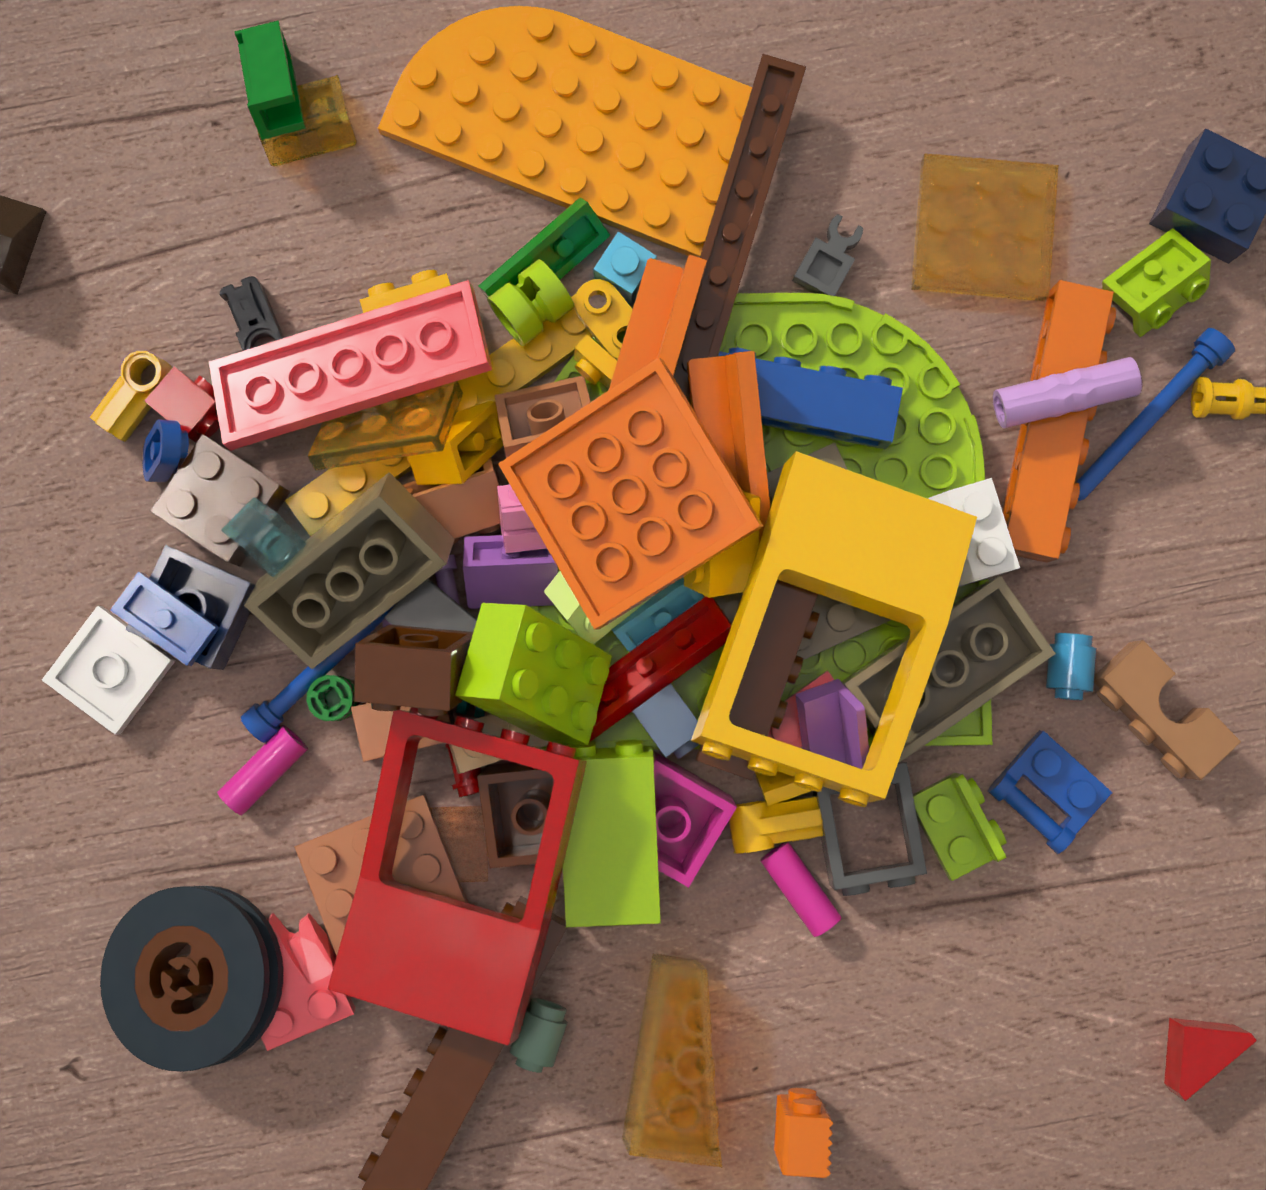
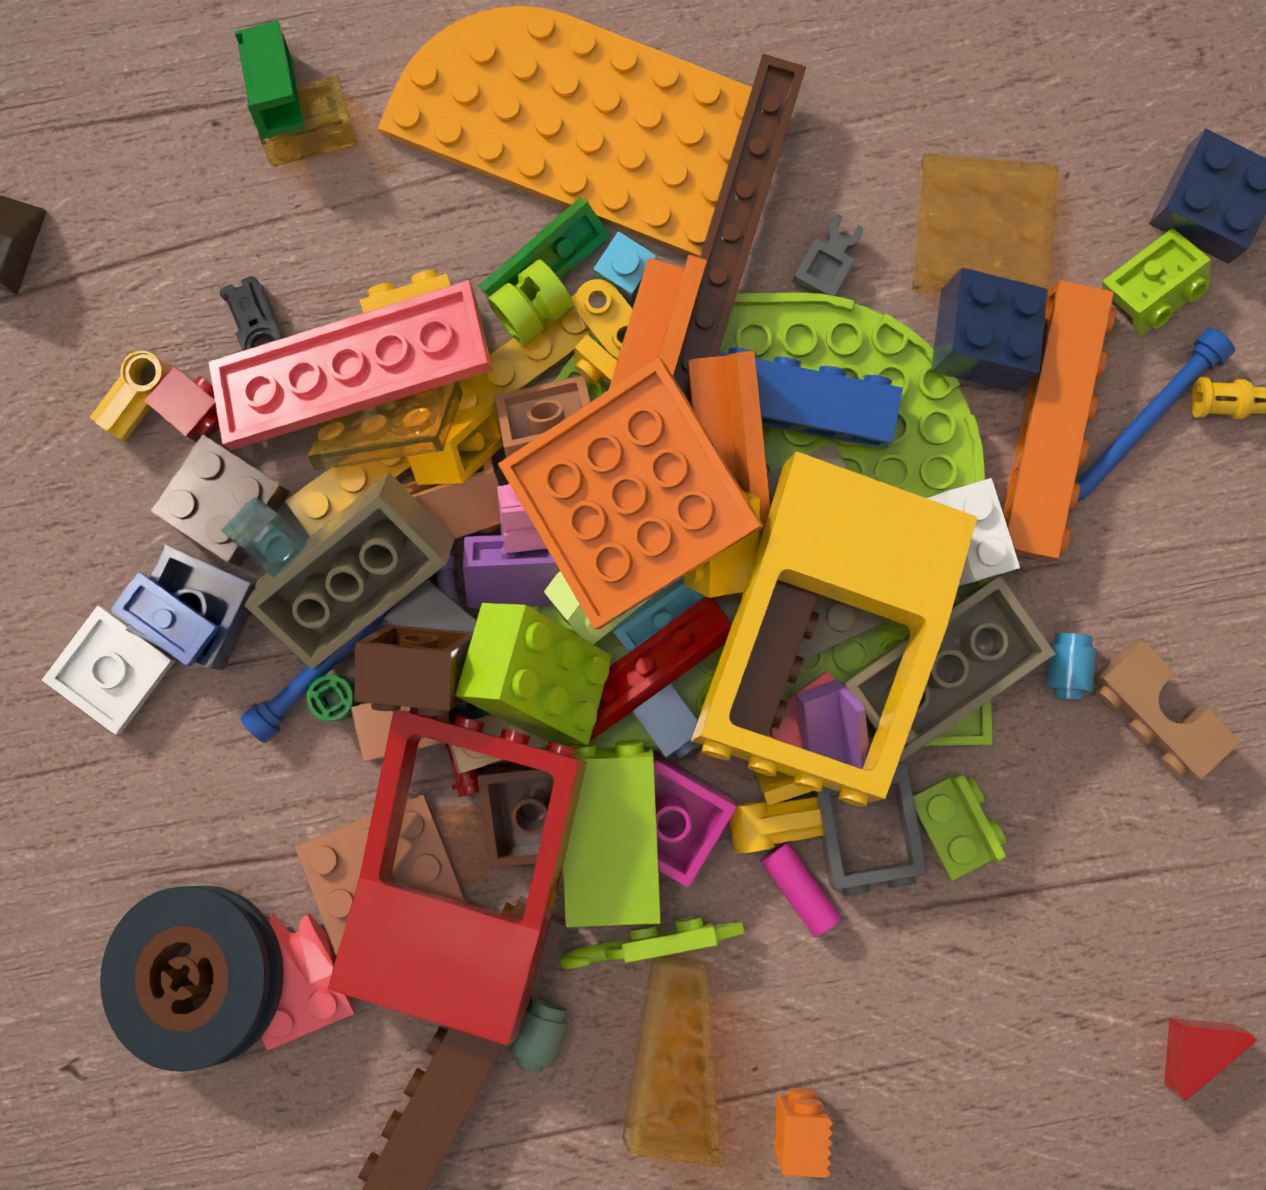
(163, 450): blue plate -> none
(262, 770): dark pink piece -> none
(648, 943): none -> lime plate
(989, 330): none -> dark blue brick
(1060, 781): blue plate -> none
(1067, 392): lavender axle -> none

